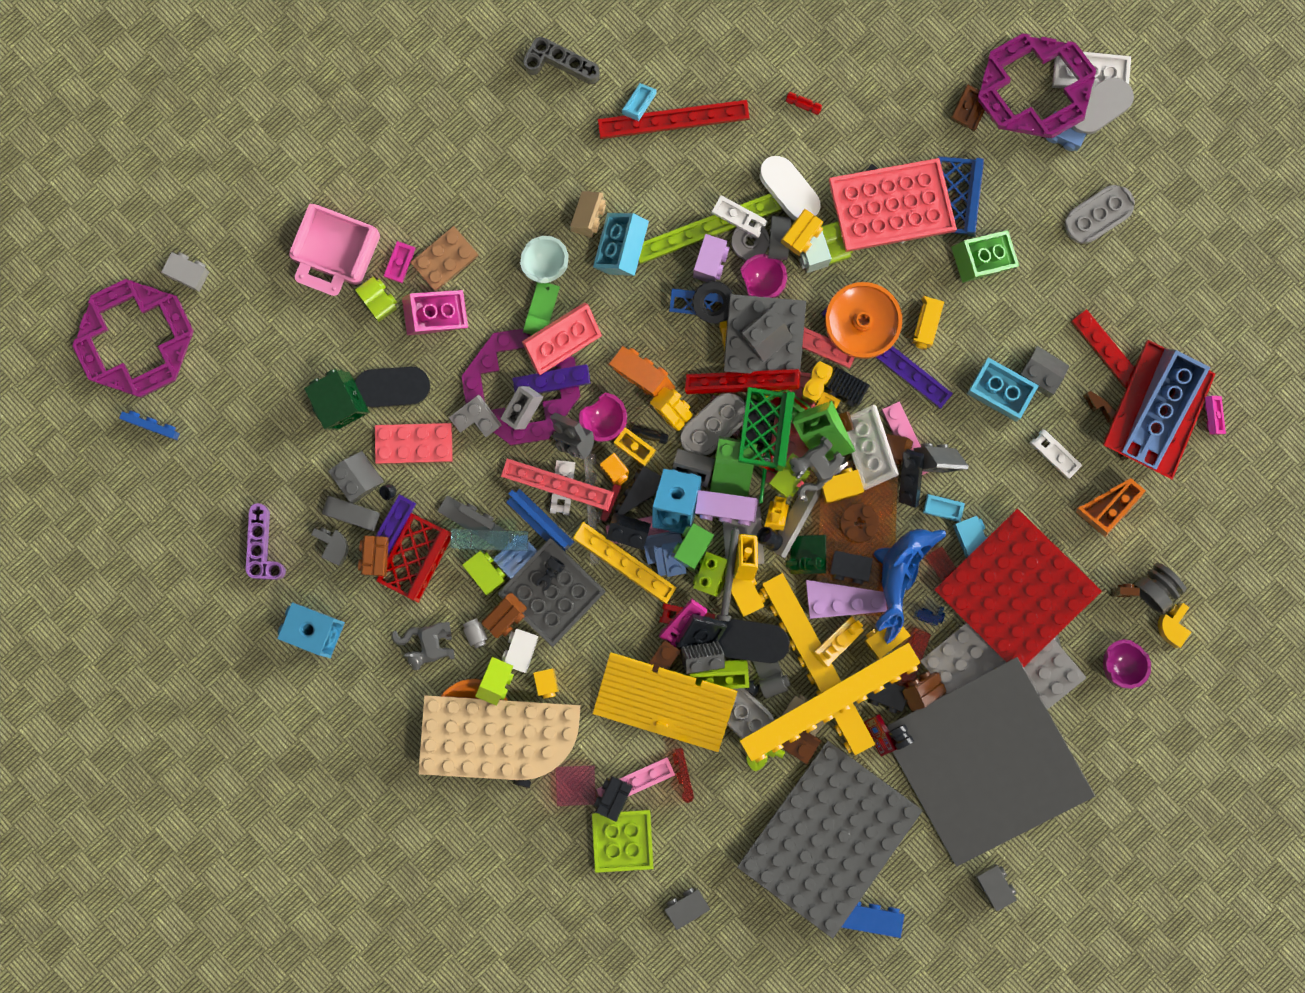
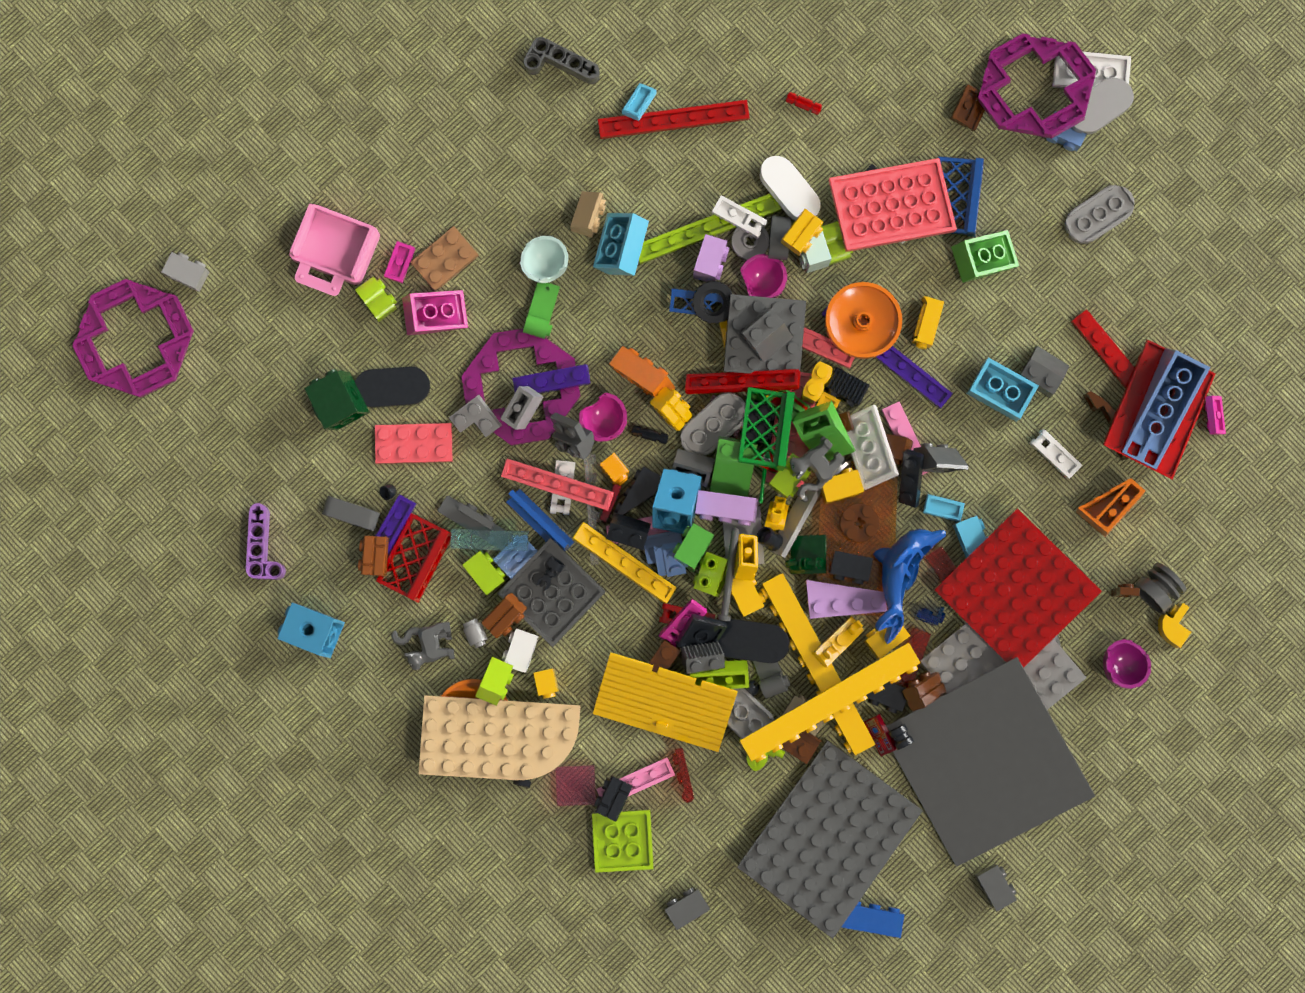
(150, 424): blue plate -> none
(337, 545): dark grey brick -> none
(356, 477): dark grey slope -> none
(562, 338): coral plate -> none
(634, 447): yellow brick -> none

